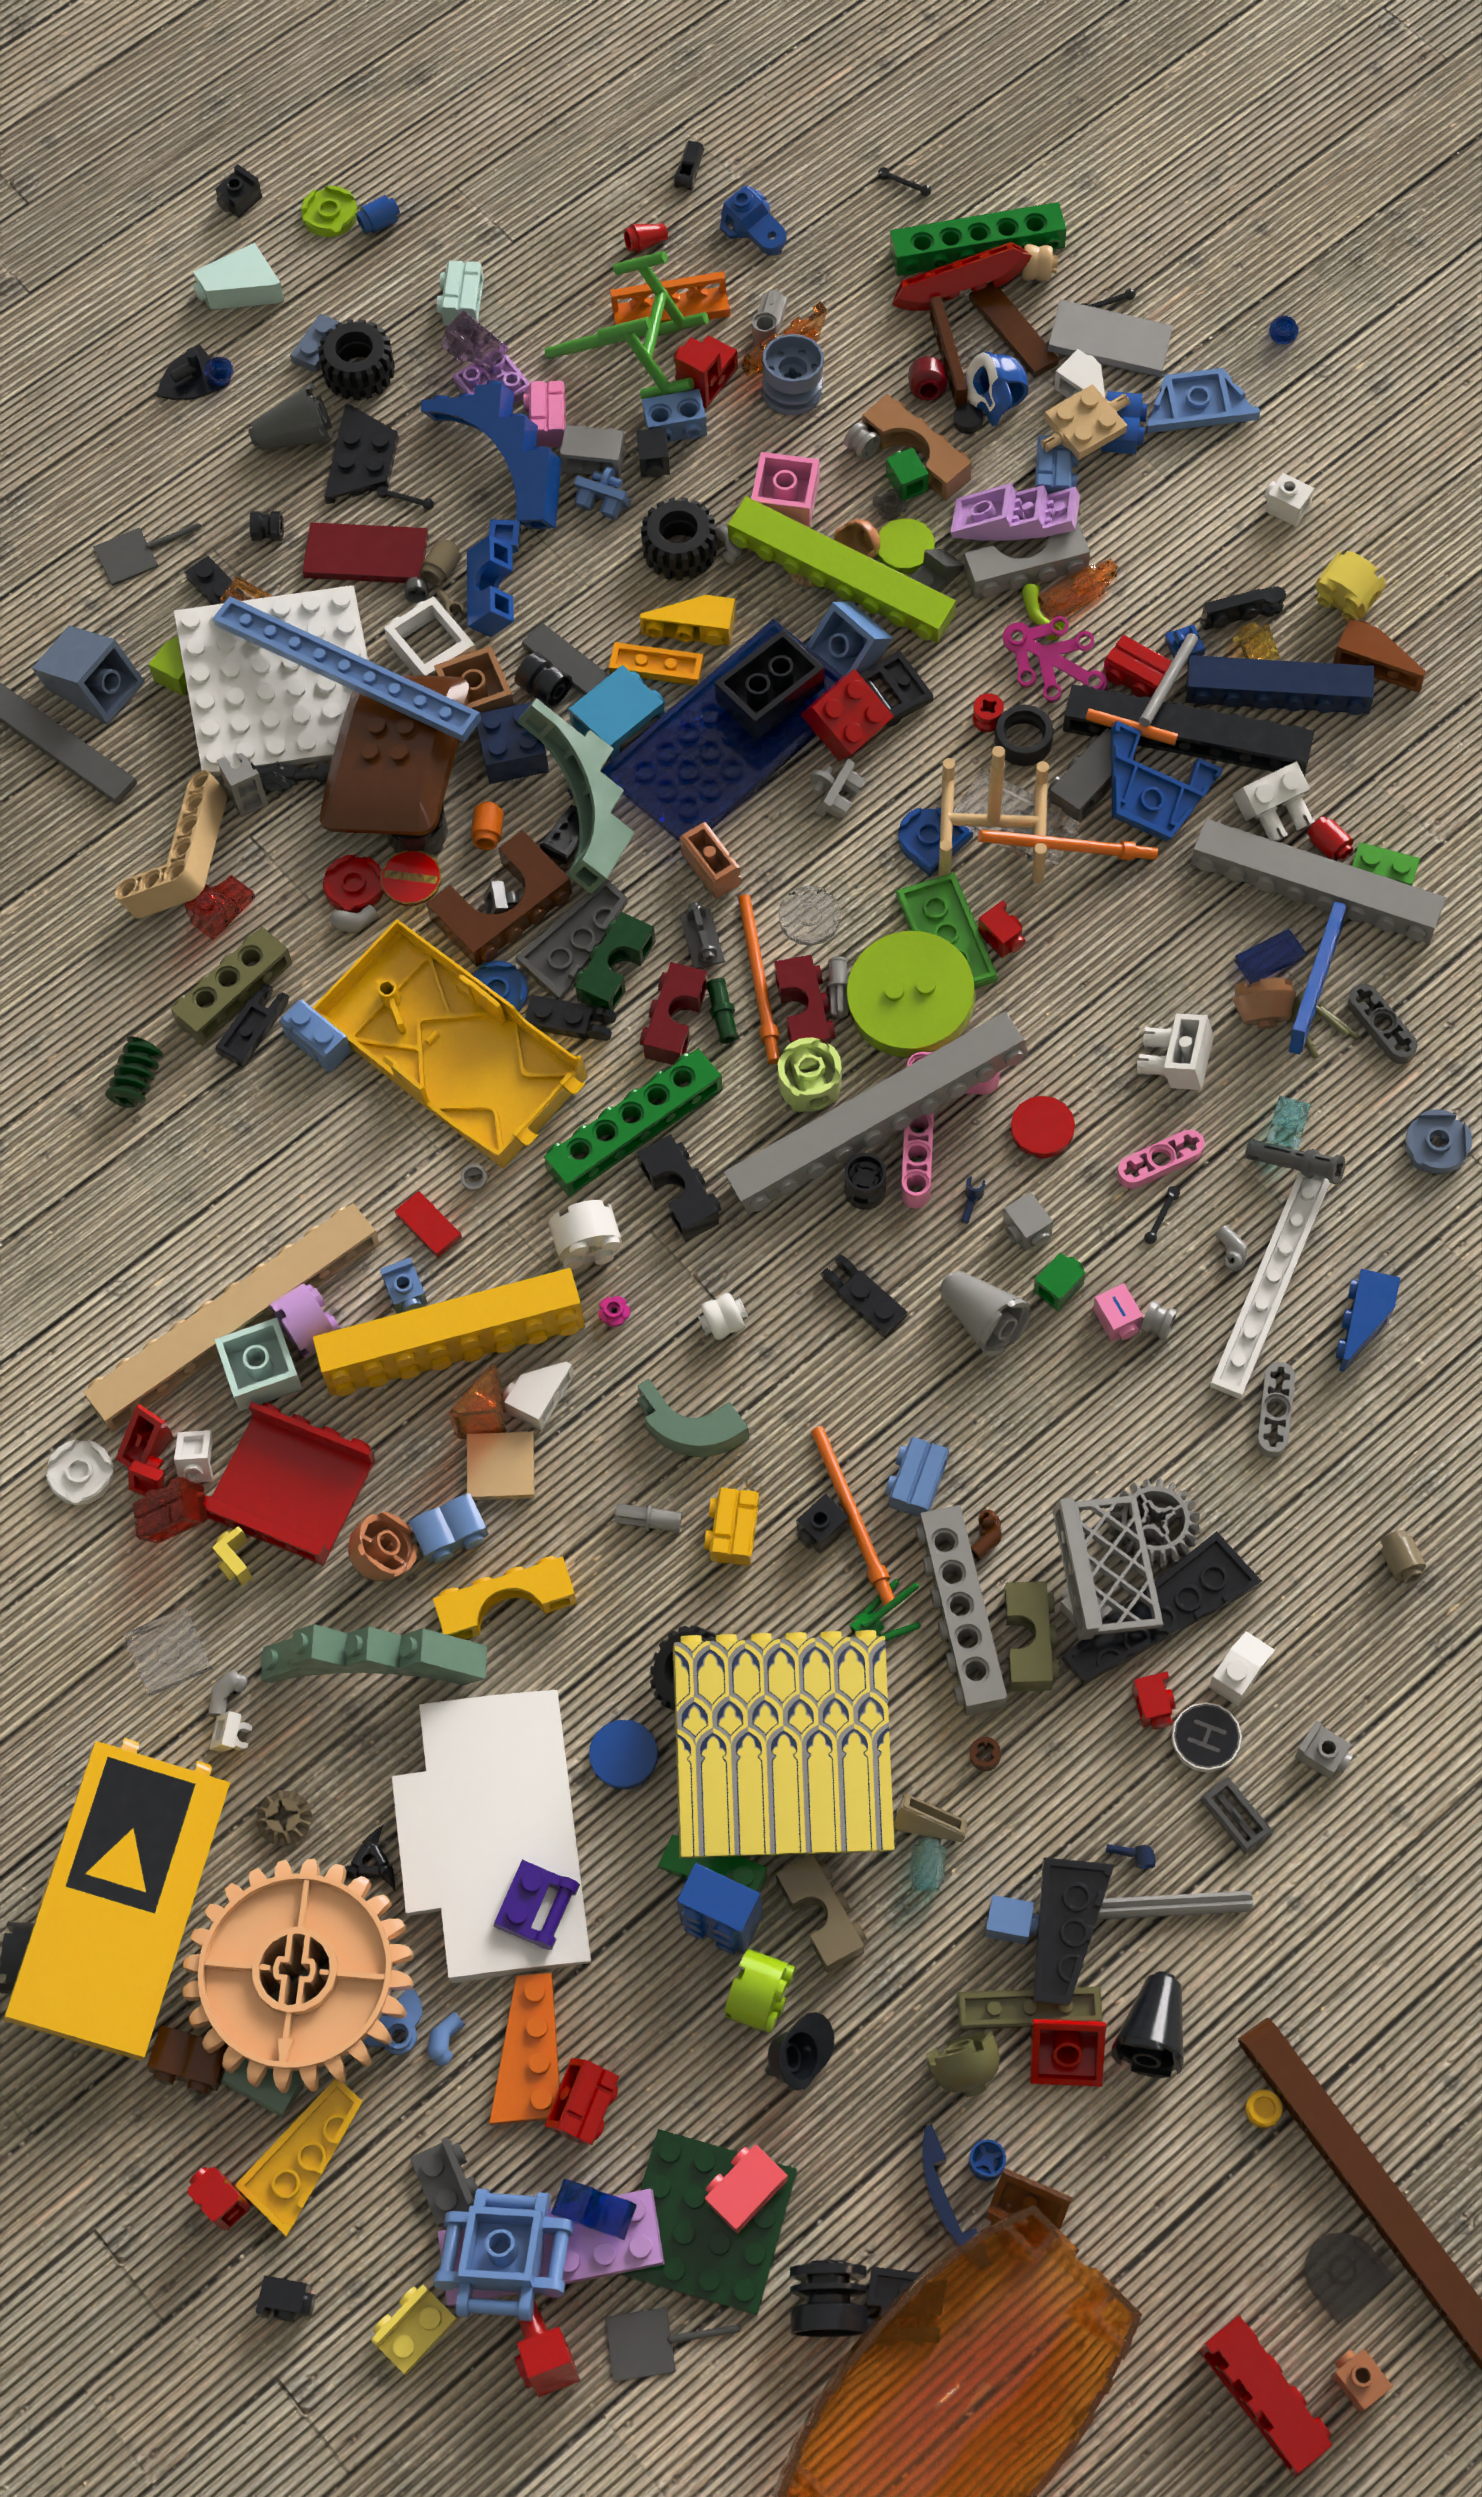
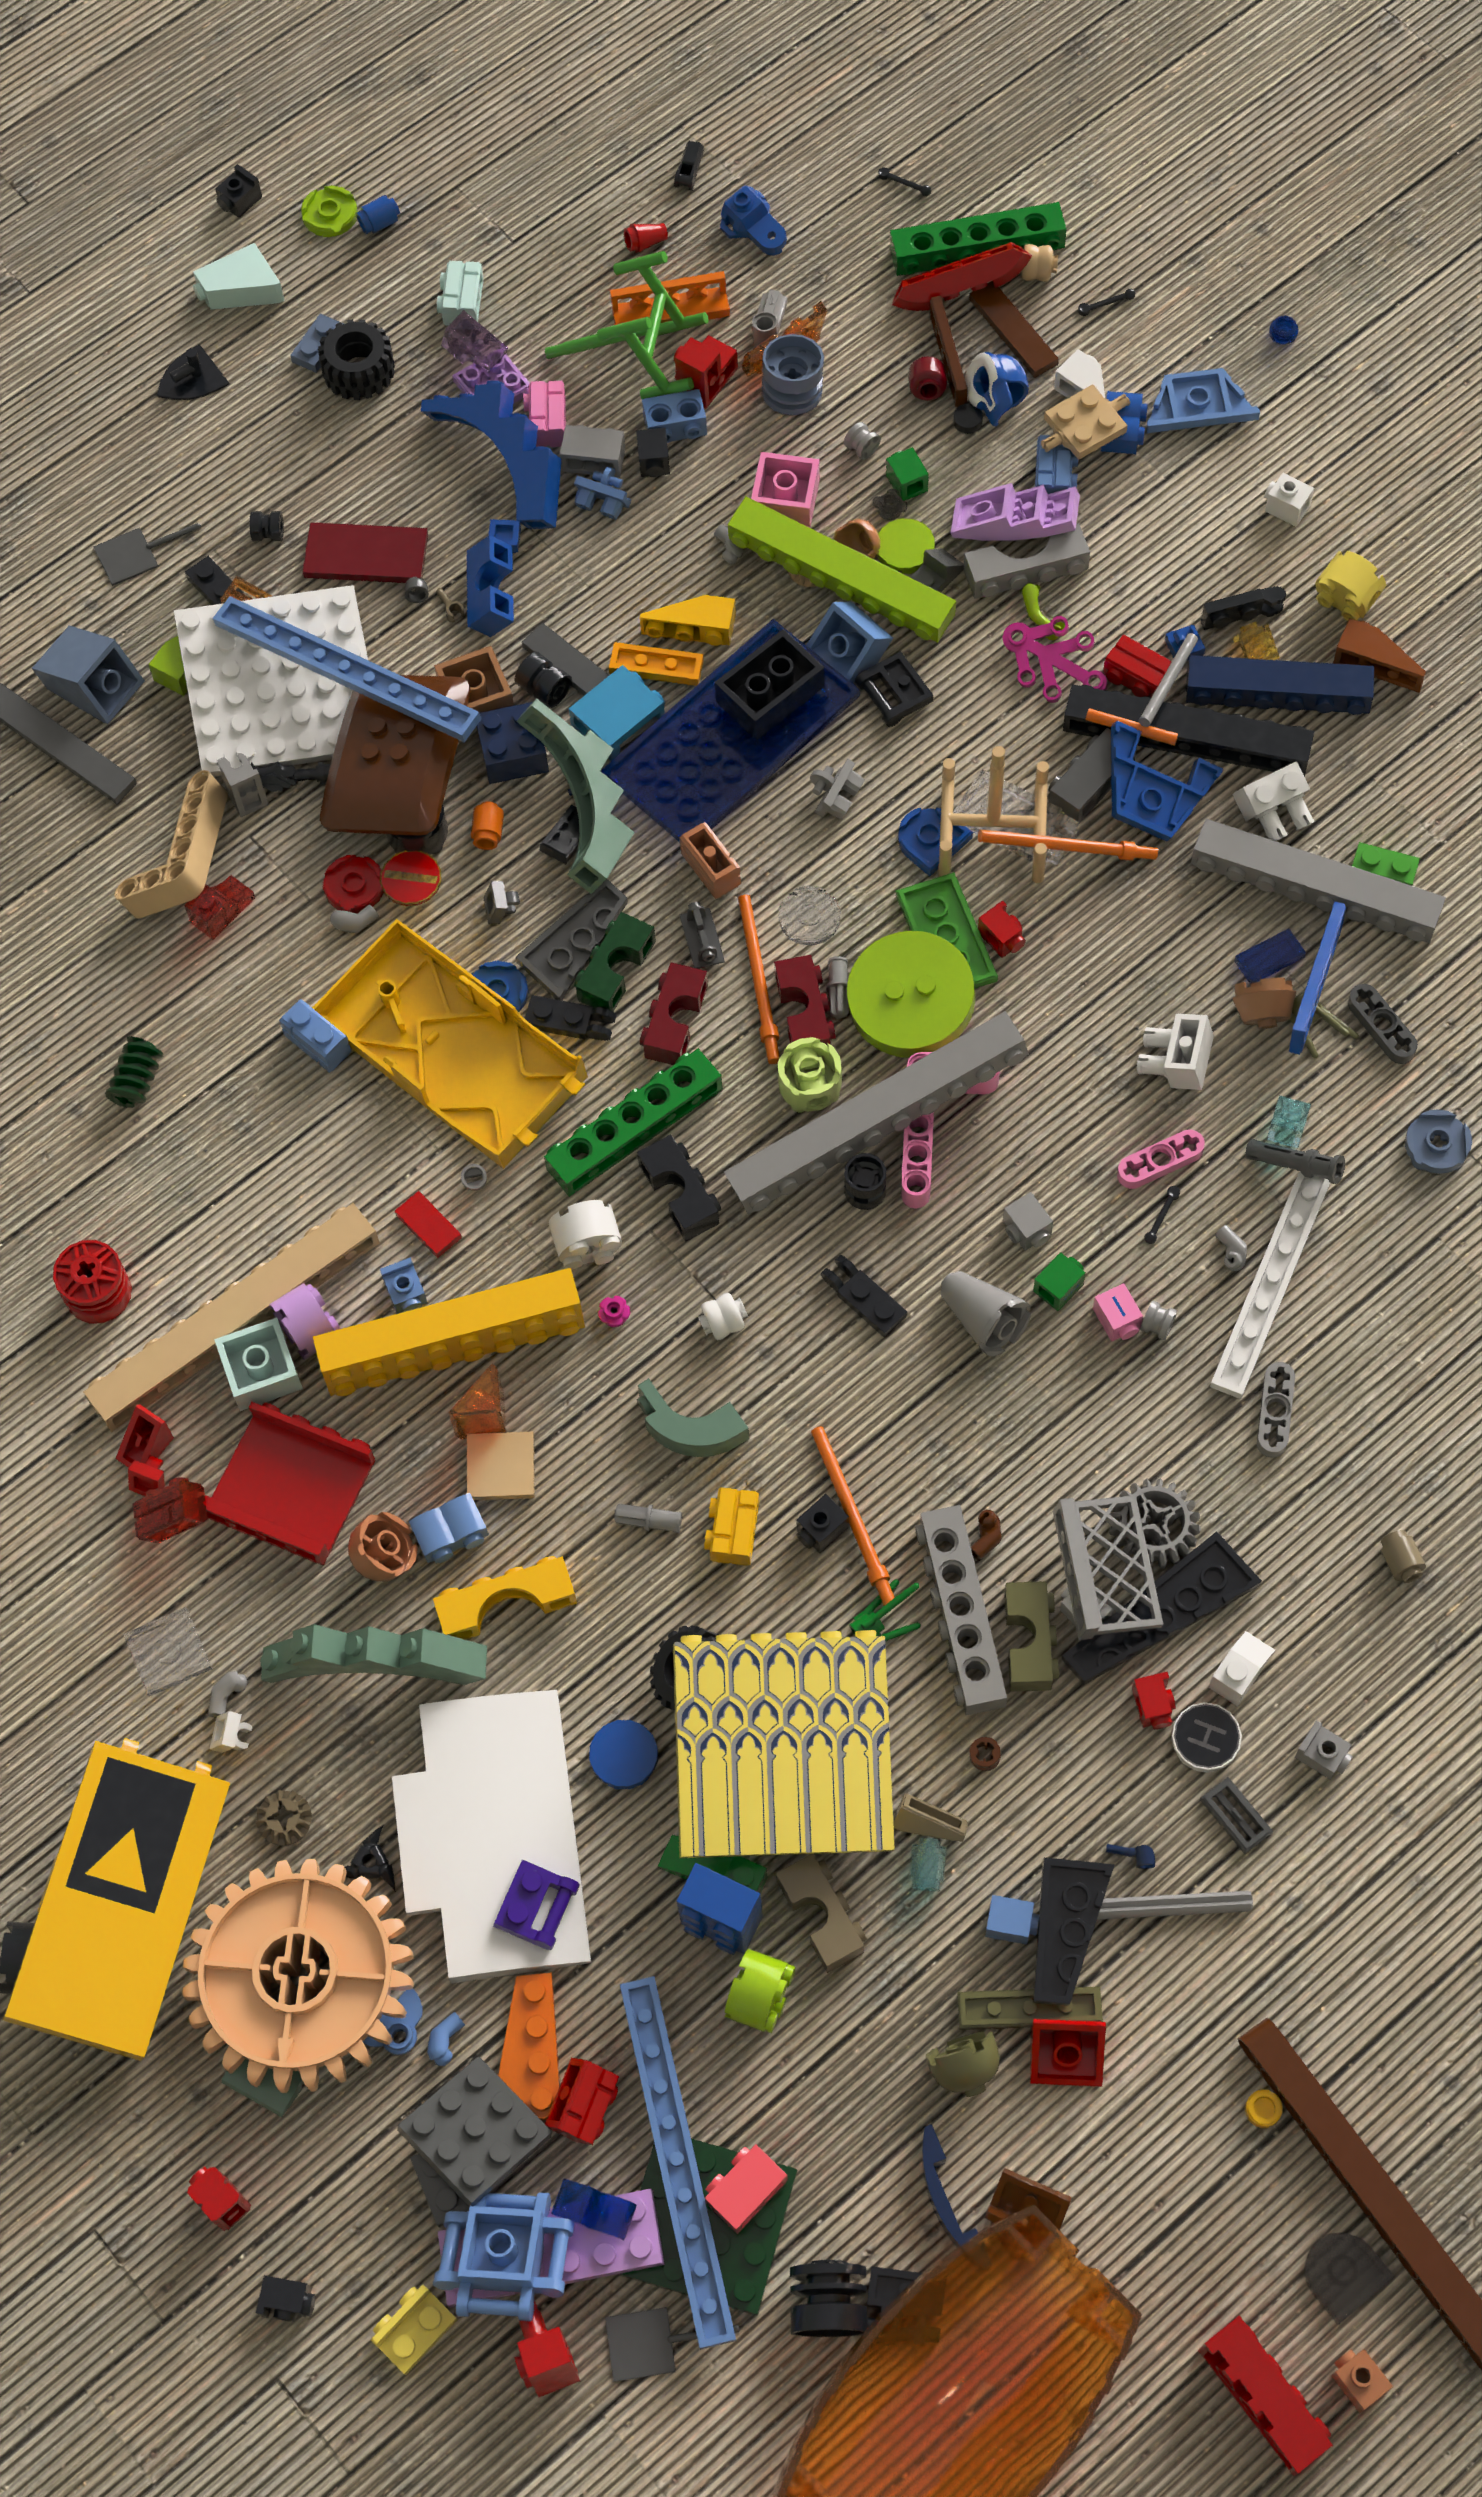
(80, 1472): white tile -> none
(102, 1294): none -> red wheel
(183, 2058): reddish brown brick -> none
(194, 1455): white bracket -> none
(220, 376): clear blue plate -> none
(228, 1001): olive brick -> none
(230, 1563): light yellow bracket -> none
(251, 1026): black hinge -> none
(293, 422): dark grey cone -> none
(294, 2163): yellow wing -> none
(361, 455): black wing -> none
(383, 492): black hinge -> none
(413, 620): white window -> none
(440, 562): dark tan brick -> none
(474, 2131): none -> dark grey plate
(484, 934): reddish brown arch -> none
(537, 1394): white slope -> none
(677, 2164): none -> medium blue plate
(679, 519): black tyre -> none
(722, 1010): dark green pin -> none
(801, 2051): black piece -> none
(847, 715): red brick -> none
(898, 427): medium nougat arch -> none
(917, 1477): medium blue brick -> none
(972, 1196): dark blue hand -> none
(985, 720): red wheel -> none
(990, 2155): blue wheel -> none
(1028, 715): black tyre -> none
(1042, 1126): red tile -> none
(1078, 589): clear orange hinge -> none
(1110, 337): light grey tile -> none
(1153, 2029): black cone -> none
(1330, 839): red brick -> none
(1372, 1307): blue slope -> none

